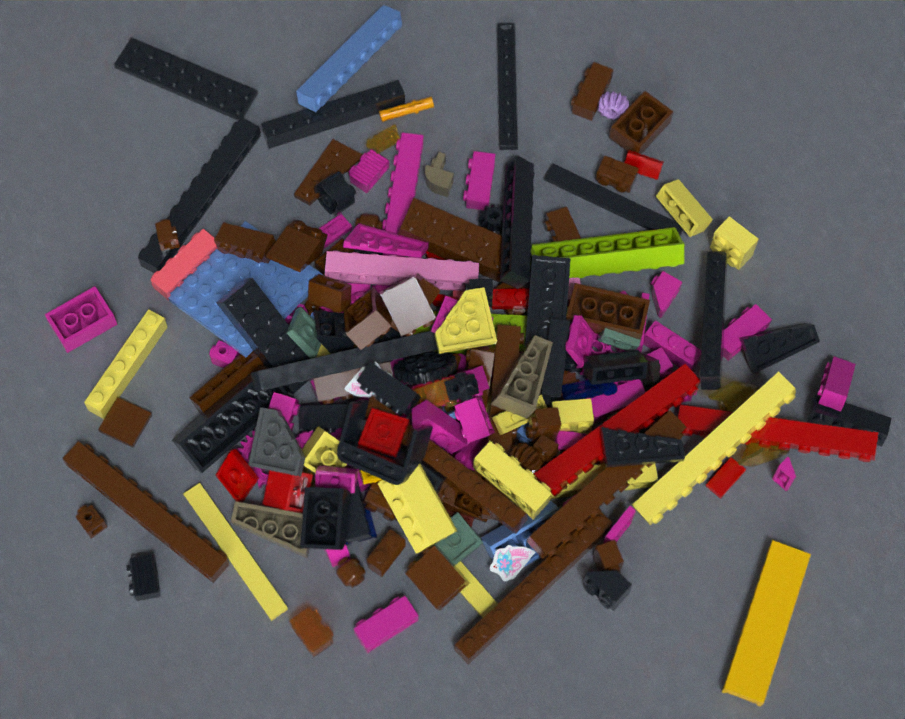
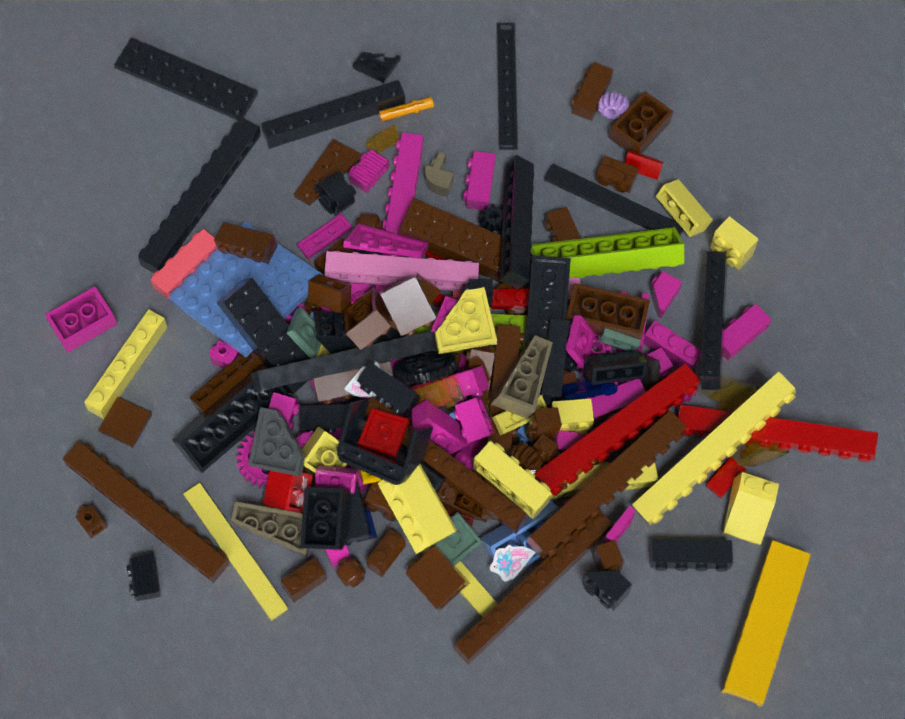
(167, 235): reddish brown brick -> none
(237, 476): red tile -> none
(298, 246): reddish brown slope -> none
(303, 580): none -> reddish brown brick
(311, 631): clear orange brick -> none
(349, 58): medium blue brick -> none
(376, 65): none -> black wing
(385, 623): dark pink brick -> none
(462, 387): black brick -> none
(638, 449): black wing -> none
(691, 554): none -> black brick
(750, 507): none -> light yellow slope
(774, 346): black wing -> none
(784, 474): dark pink slope -> none
(836, 383): dark pink brick -> none
(850, 417): black brick -> none

